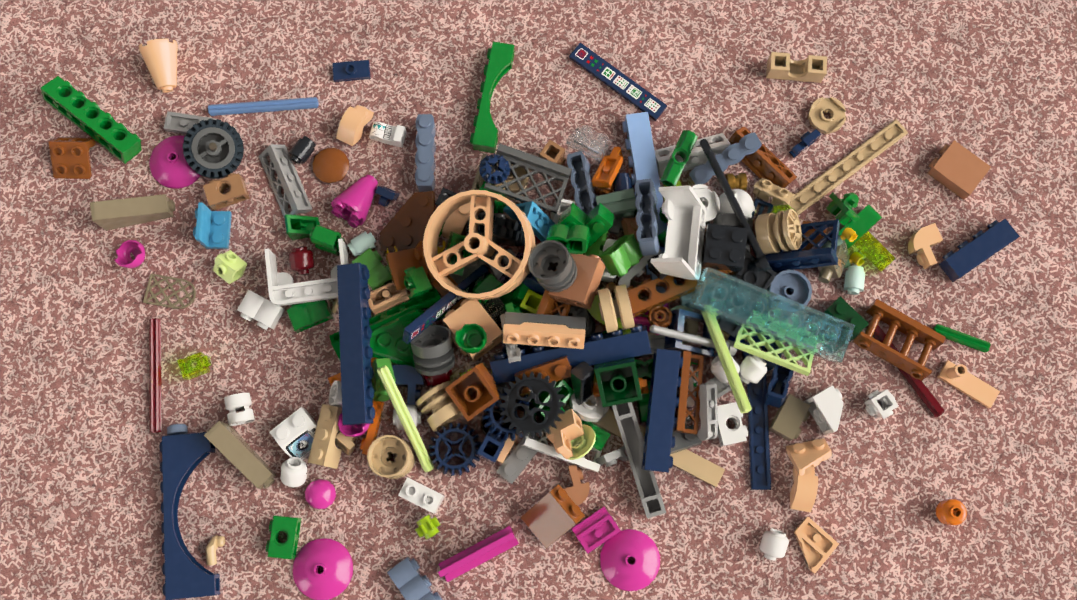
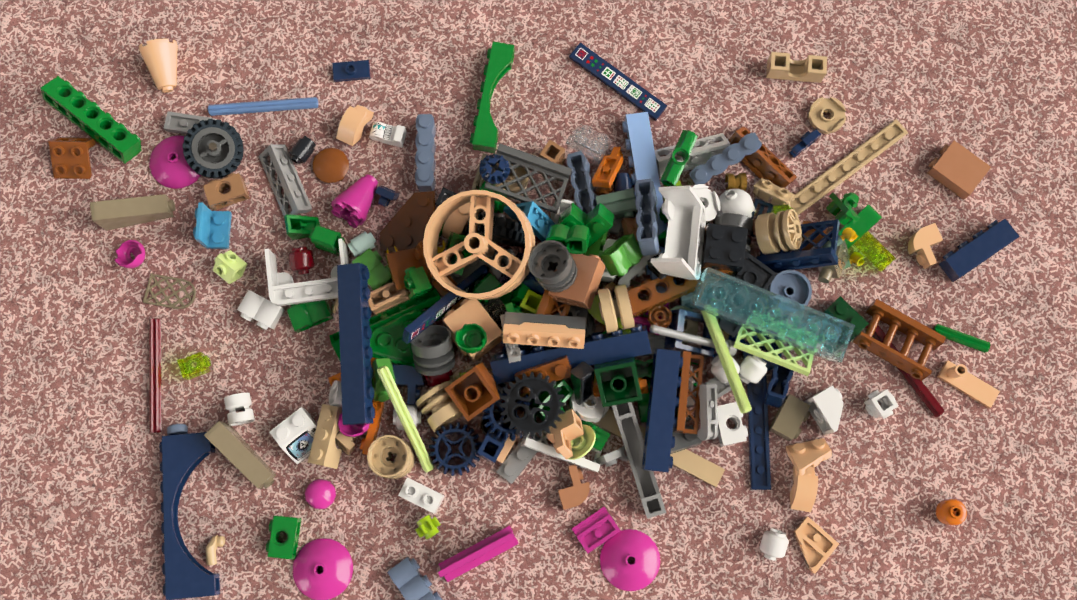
(293, 472): white head -> none
(552, 516): brick -> none
(762, 263): black hinge -> none
(854, 280): light aqua brick -> none

